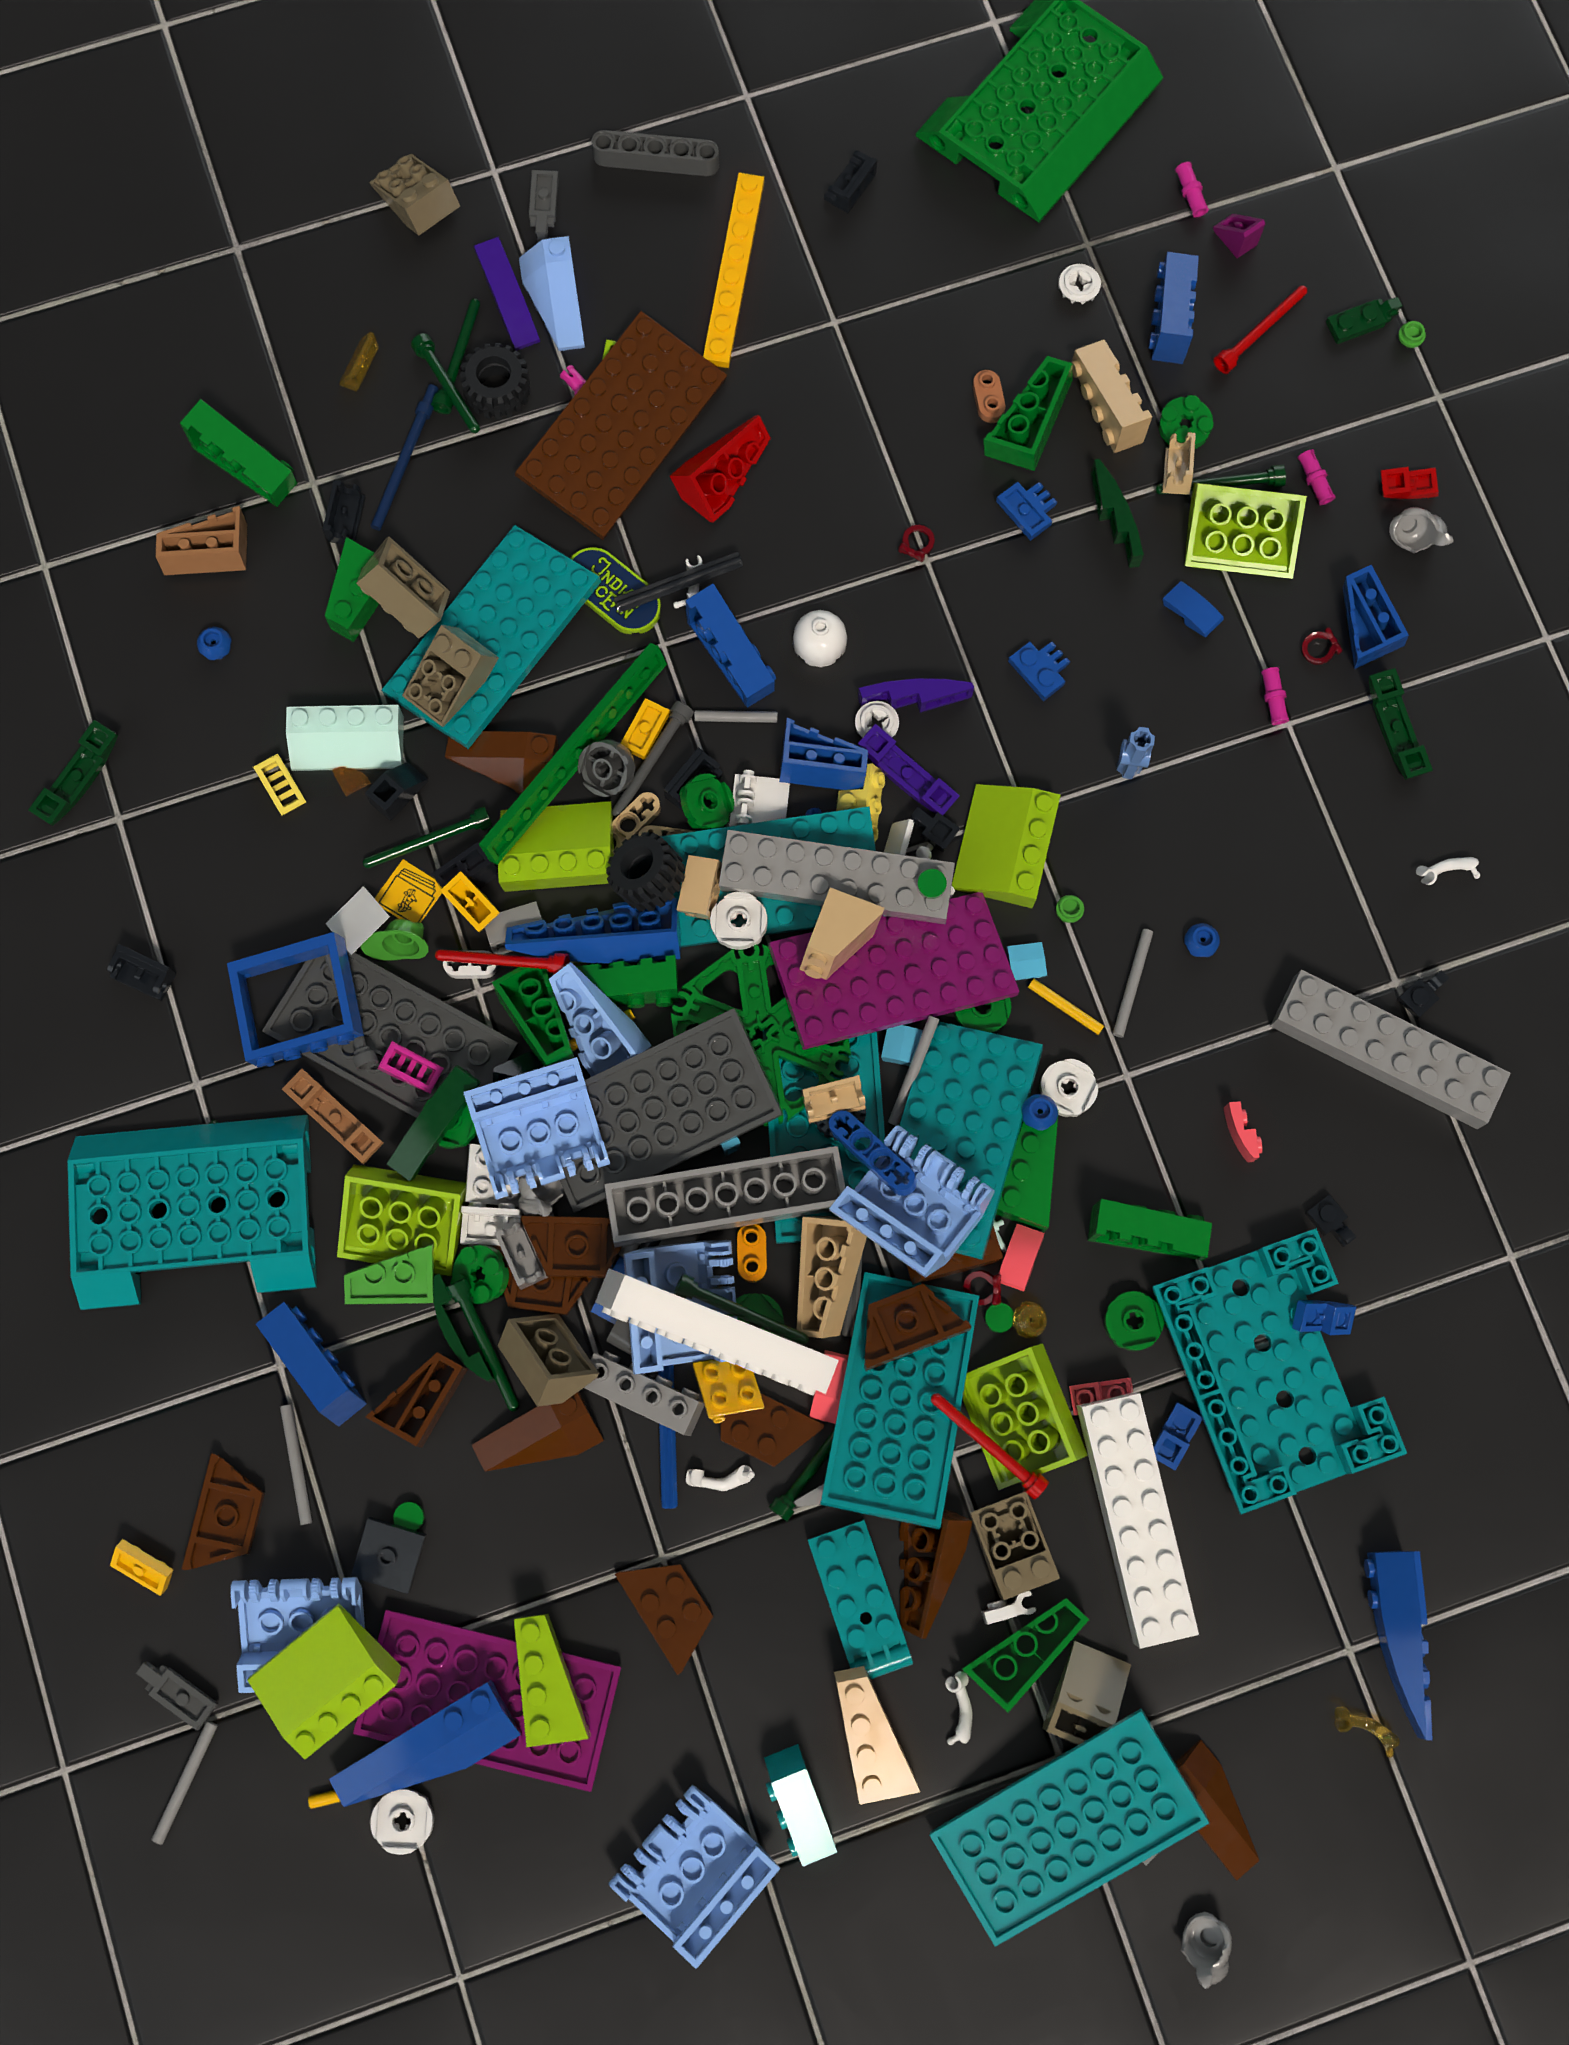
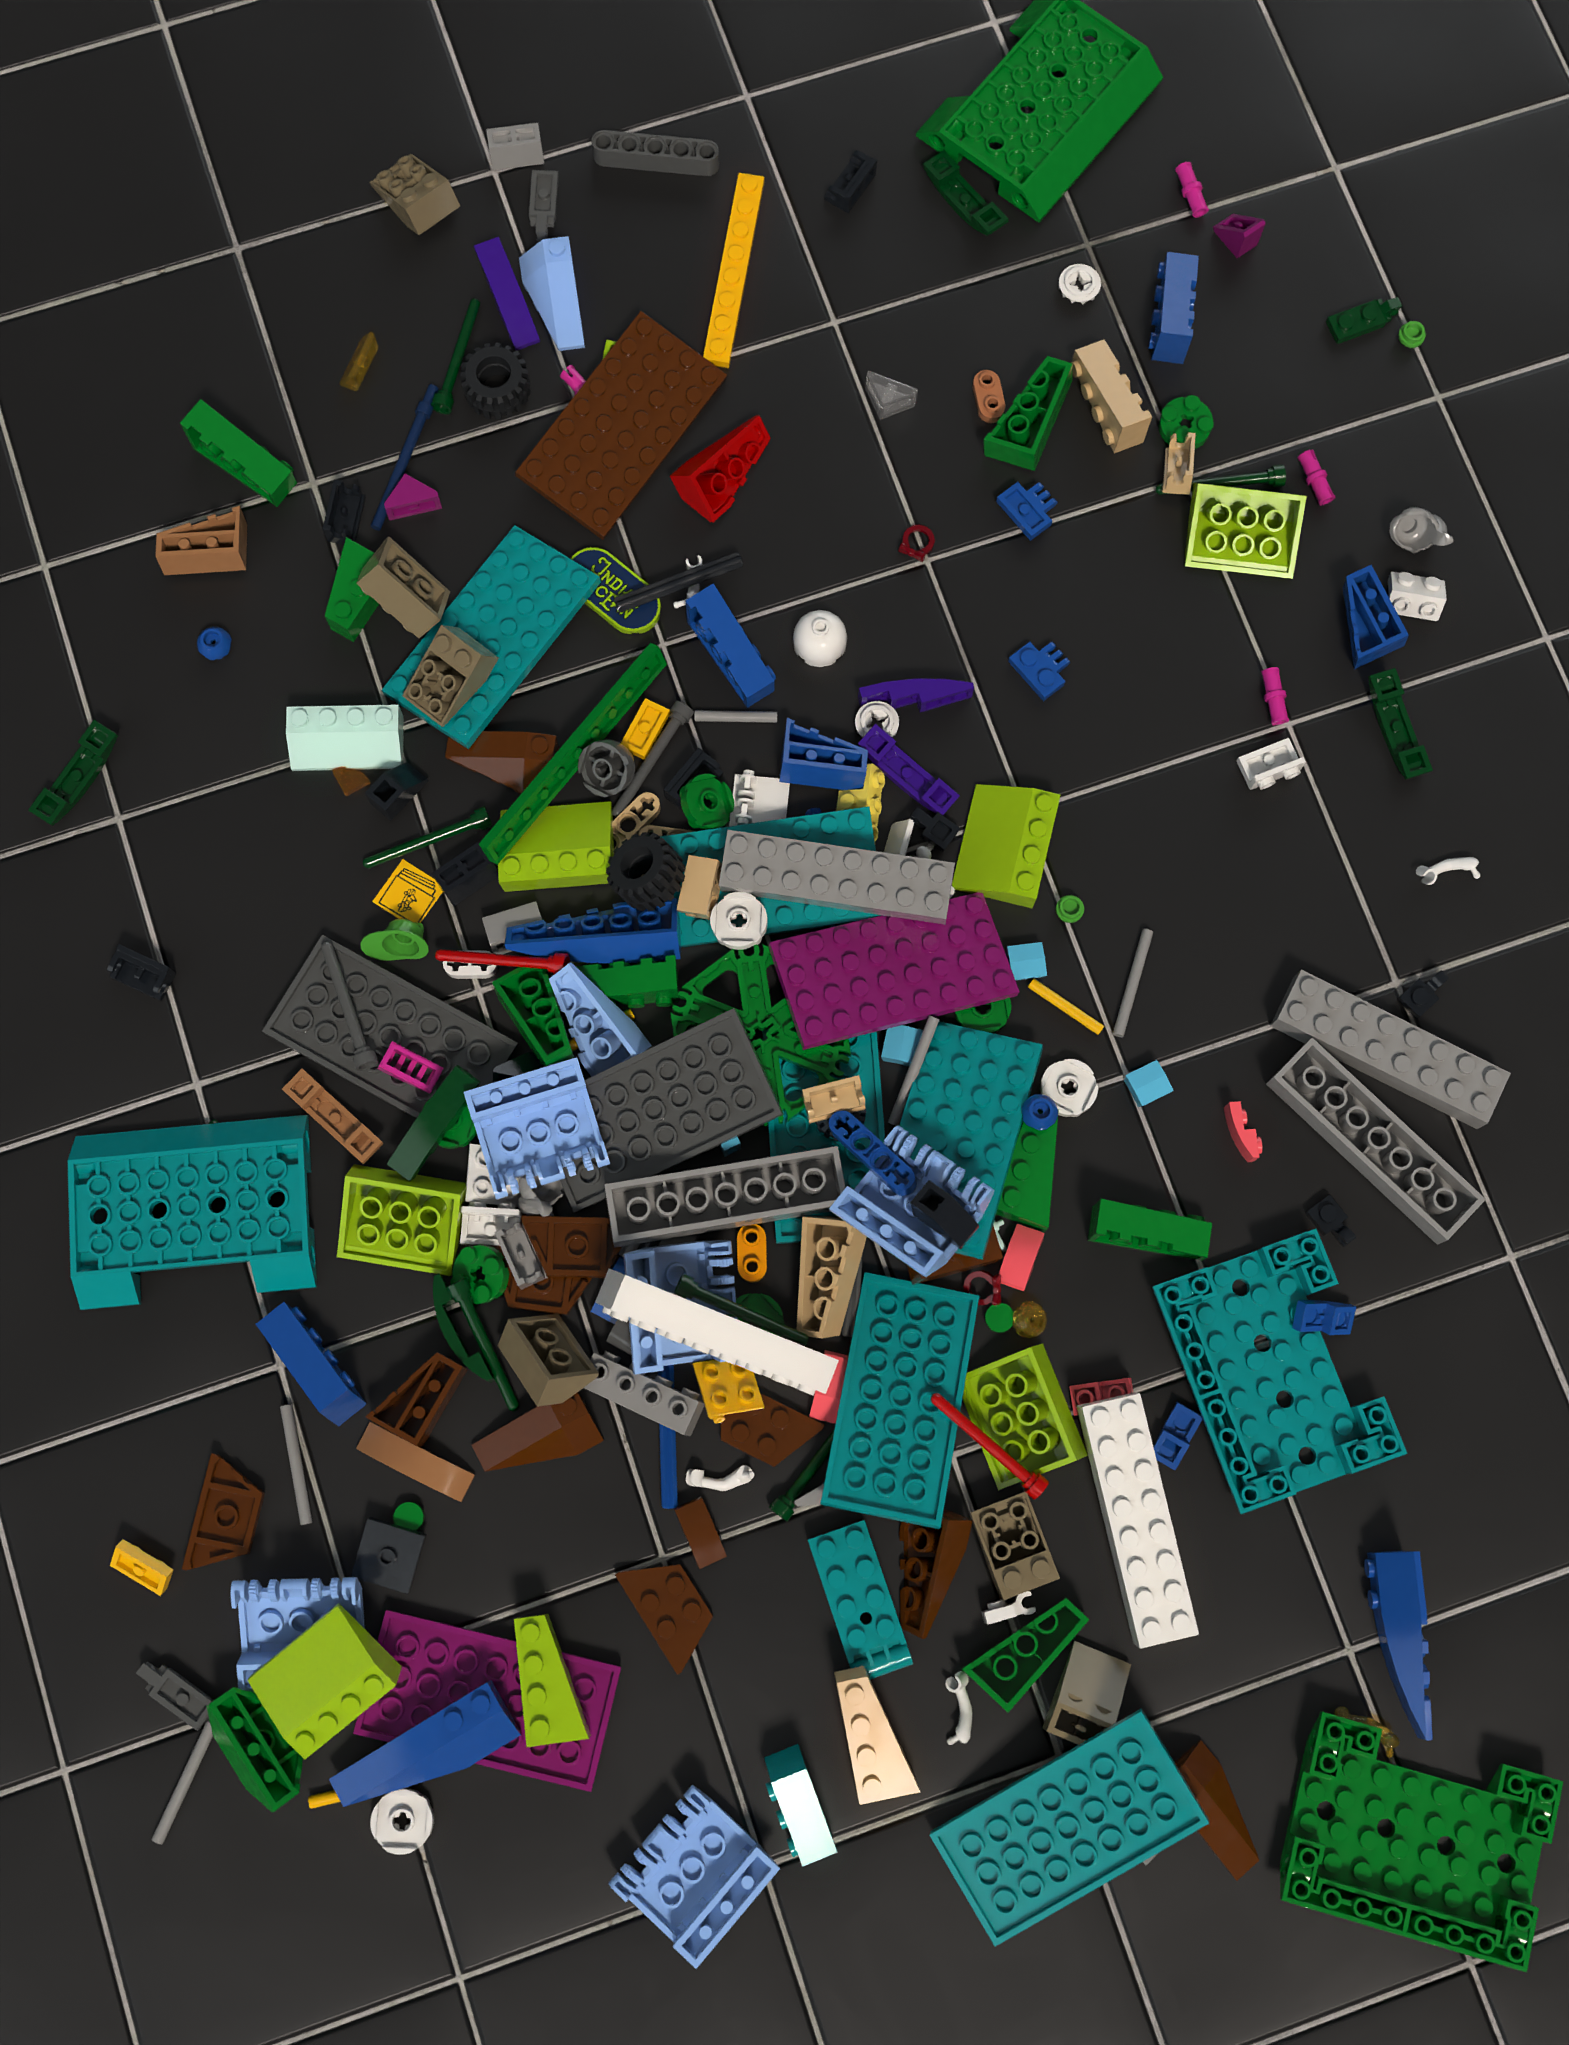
(255, 1748): none -> green wedge
(269, 764): light yellow slope -> none
(283, 957): blue window -> none
(358, 919): white sticker -> none
(393, 1280): bright green wing -> none
(411, 498): none -> magenta slope
(415, 1462): none -> medium nougat slope
(424, 348): dark green piece -> none
(470, 901): yellow slope -> none
(515, 146): none -> light grey hinge
(700, 1532): none -> reddish brown slope
(839, 933): tan slope -> none
(889, 395): none -> clear slope
(908, 1324): reddish brown wing -> none
(932, 883): green tile -> none
(943, 1214): none -> black slope
(962, 197): none -> dark green slope
(1114, 507): dark green slope -> none
(1124, 1335): green plate -> none
(1135, 753): medium blue piece -> none
(1148, 1083): none -> medium azure piece
(1194, 608): blue slope -> none
(1199, 948): blue plate -> none
(1207, 1947): light grey hair -> none
(1227, 359): red piece -> none
(1269, 764): none -> white bracket
(1335, 648): dark red piece -> none
(1376, 1142): none -> light grey brick
(1402, 1877): none -> green slope
(1406, 484): red slope -> none
(1417, 595): none -> white bracket

